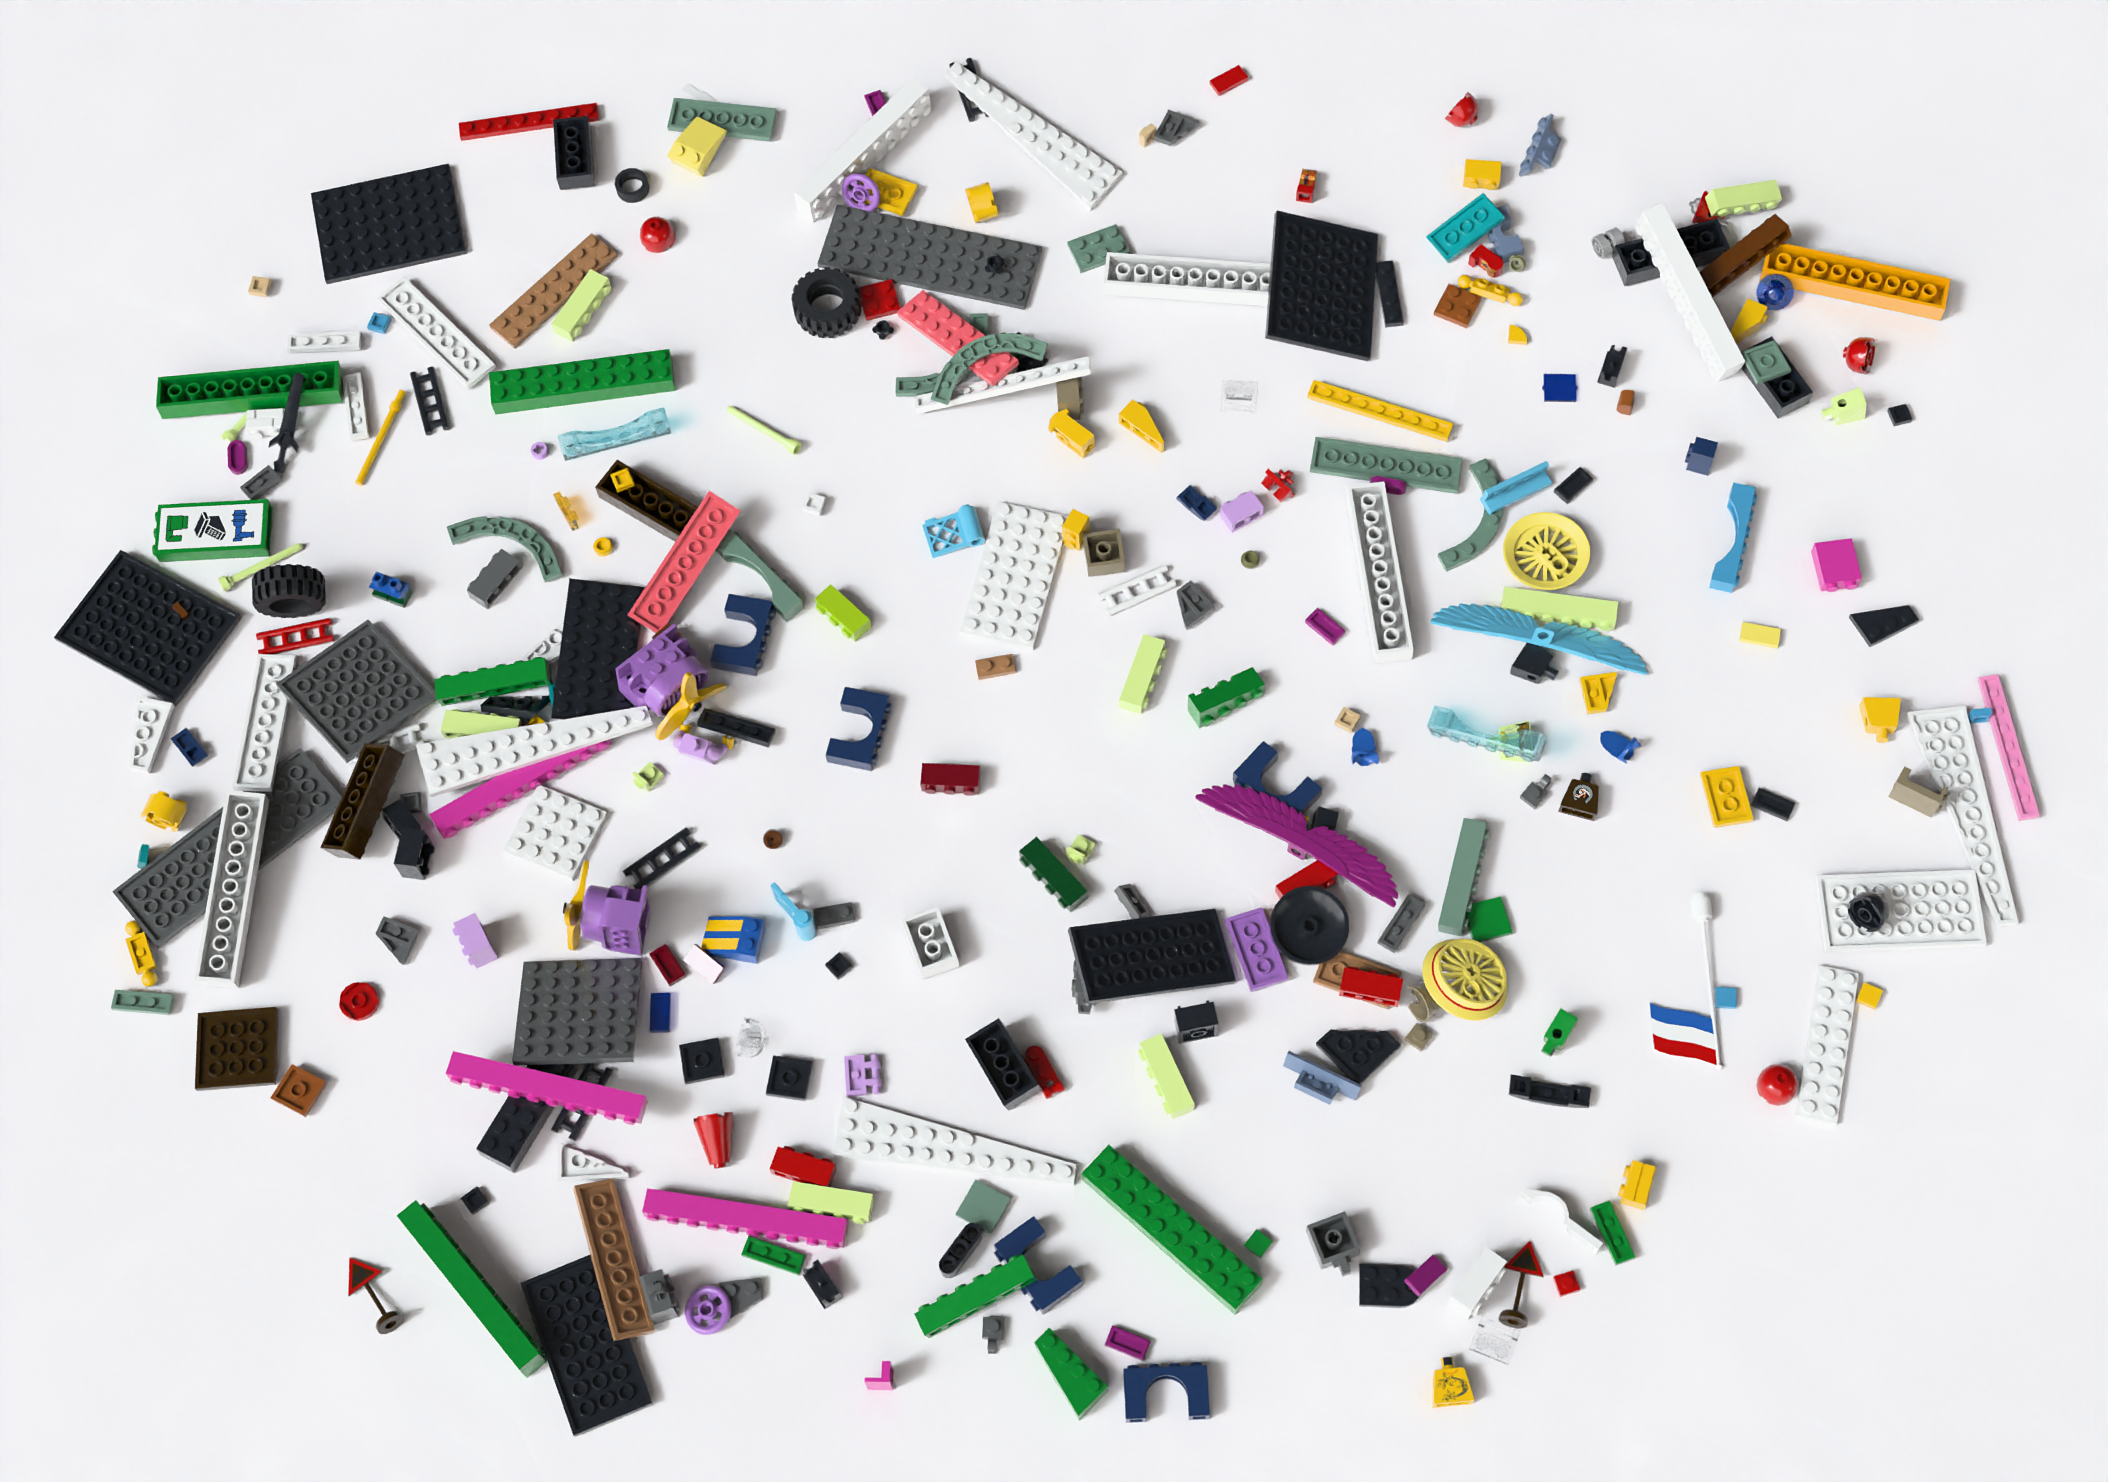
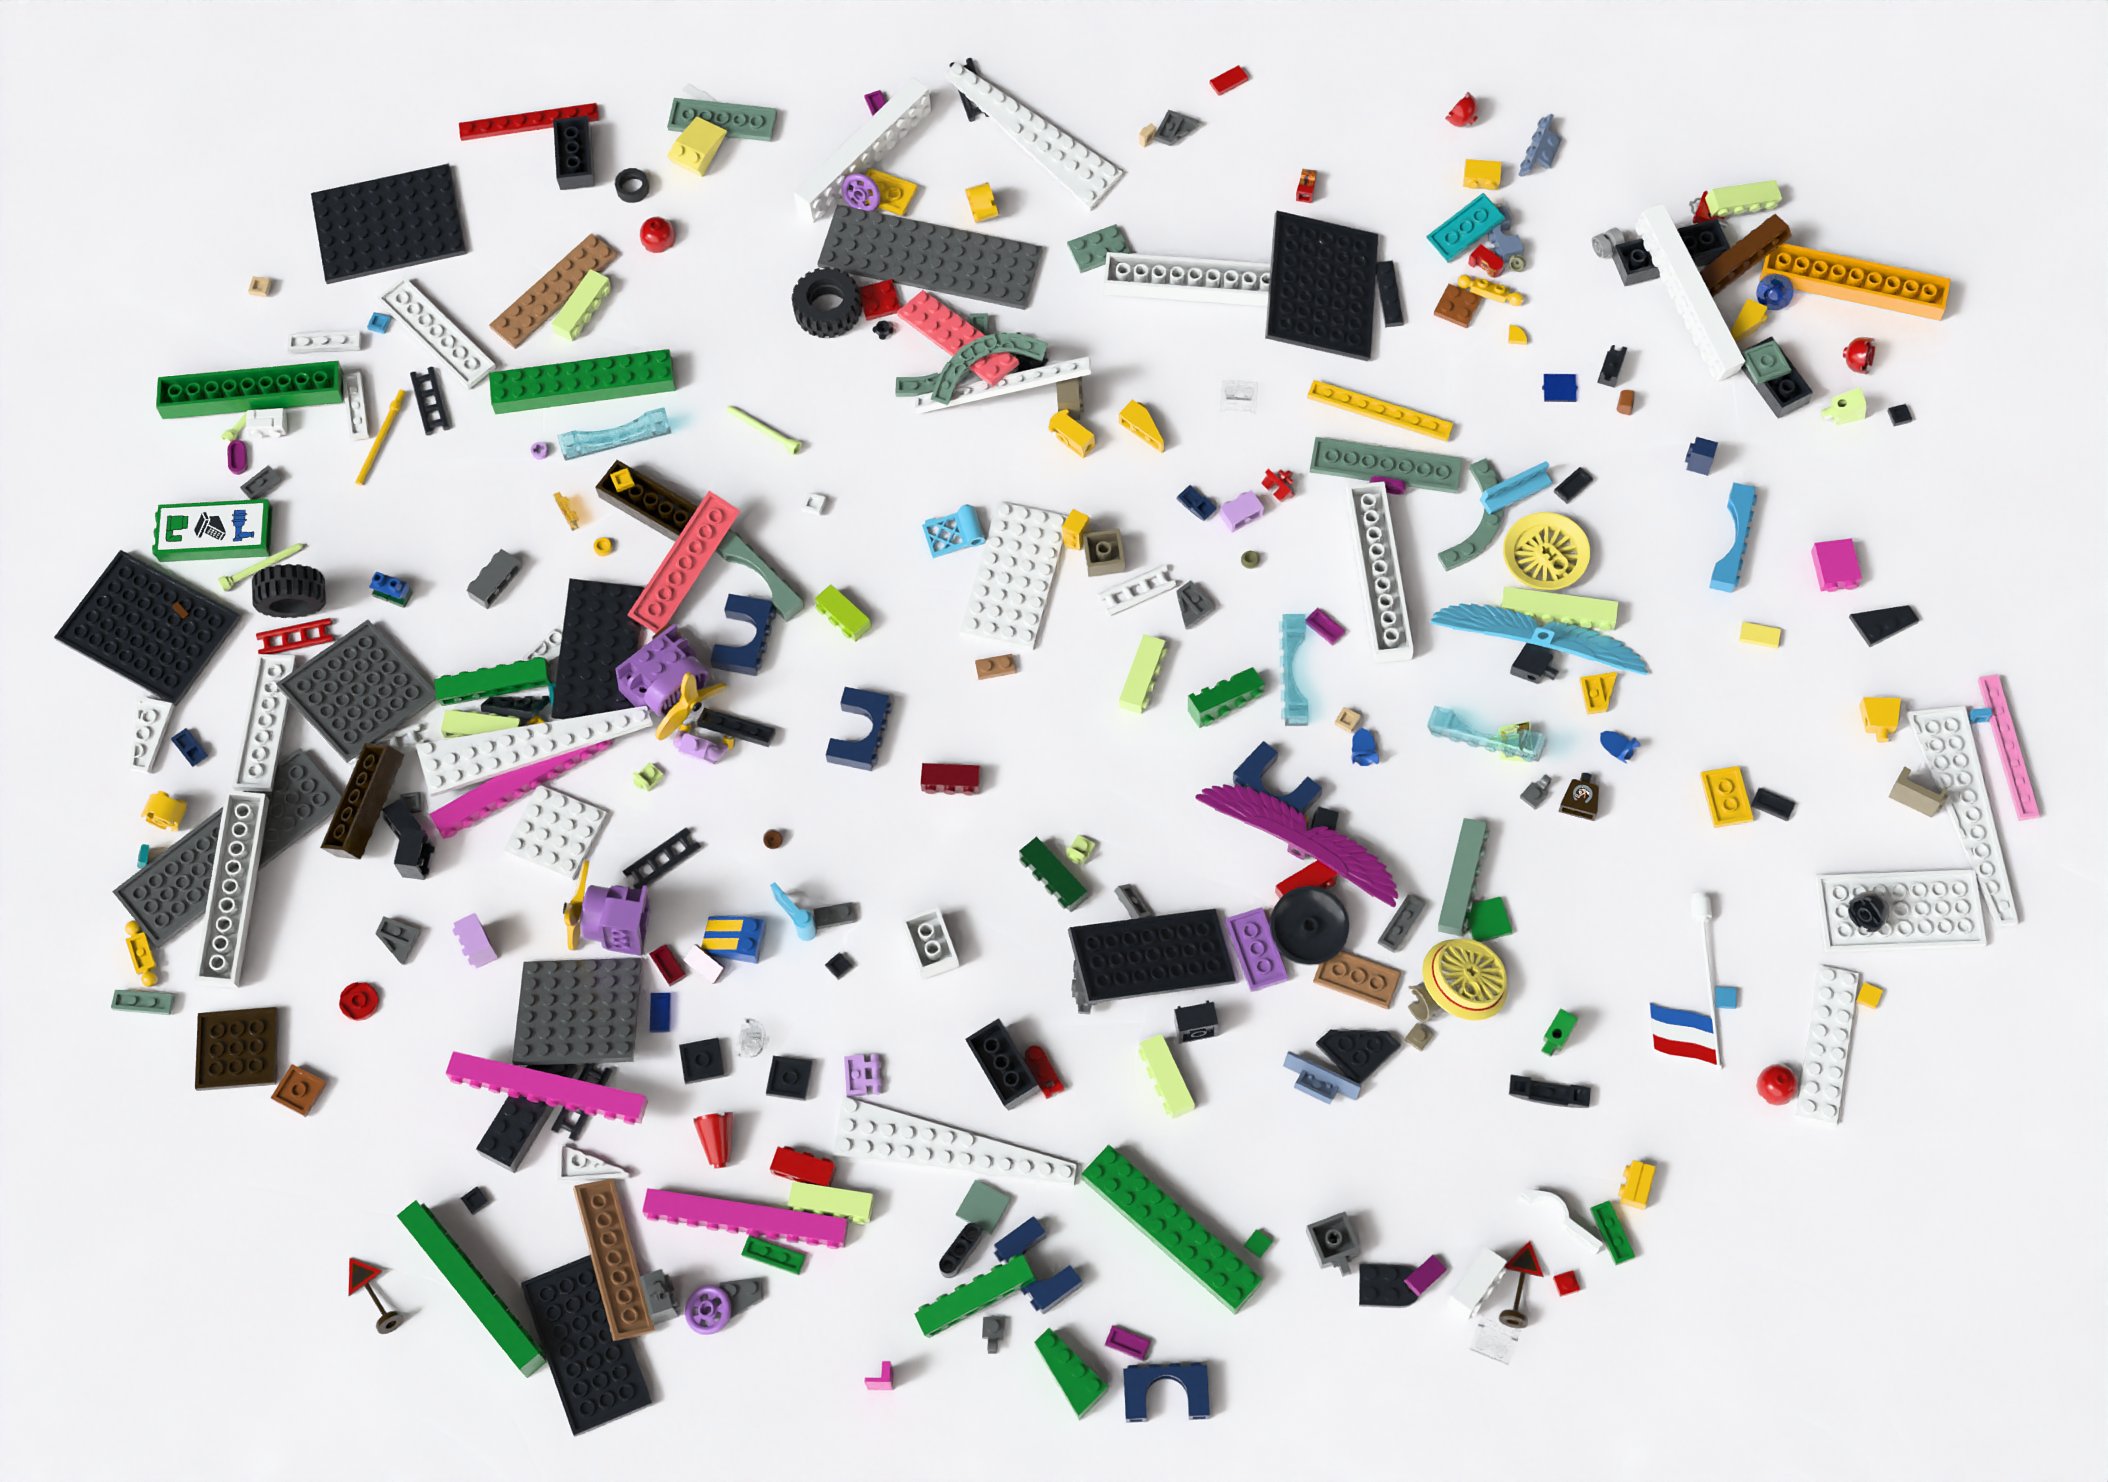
(285, 438): black sword -> none
(513, 530): sand green plate -> none
(821, 1285): black hinge -> none
(994, 260): black plate -> none
(1295, 704): none -> clear light blue arch
(1371, 986): red brick -> none
(1451, 1385): yellow torso -> none

